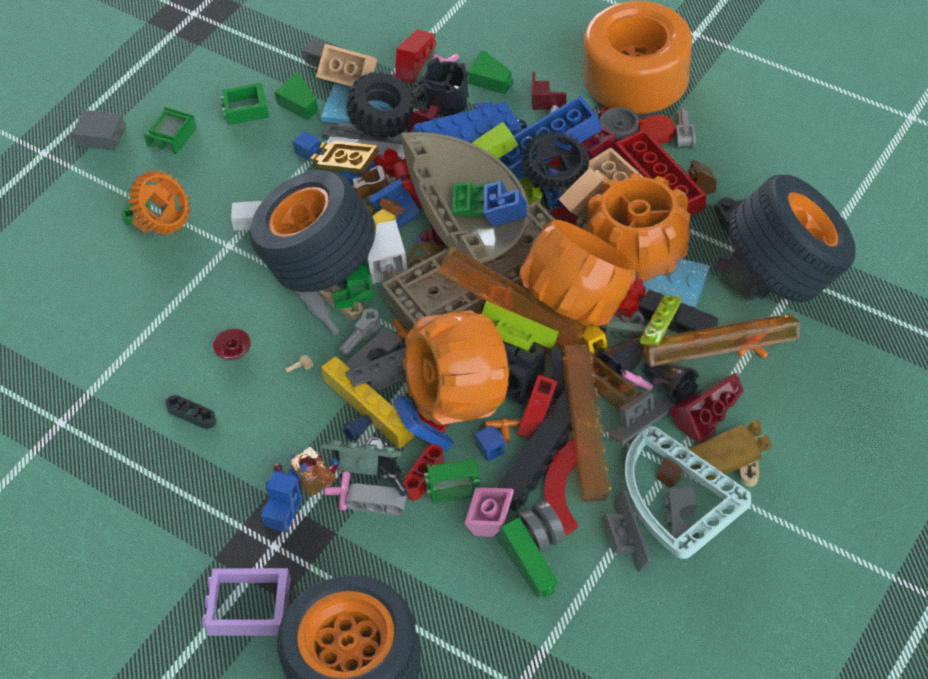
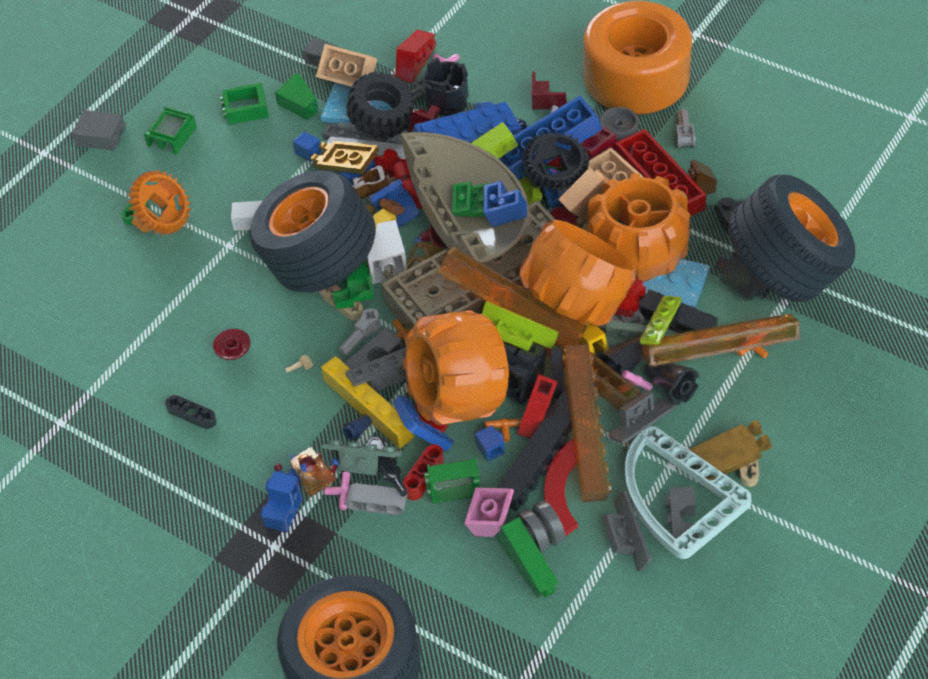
(246, 627): lavender window -> none
(320, 311): light grey sword -> none
(490, 74): green slope -> none
(658, 126): red piece -> none
(669, 473): reddish brown slope -> none
(704, 410): dark red wedge -> none

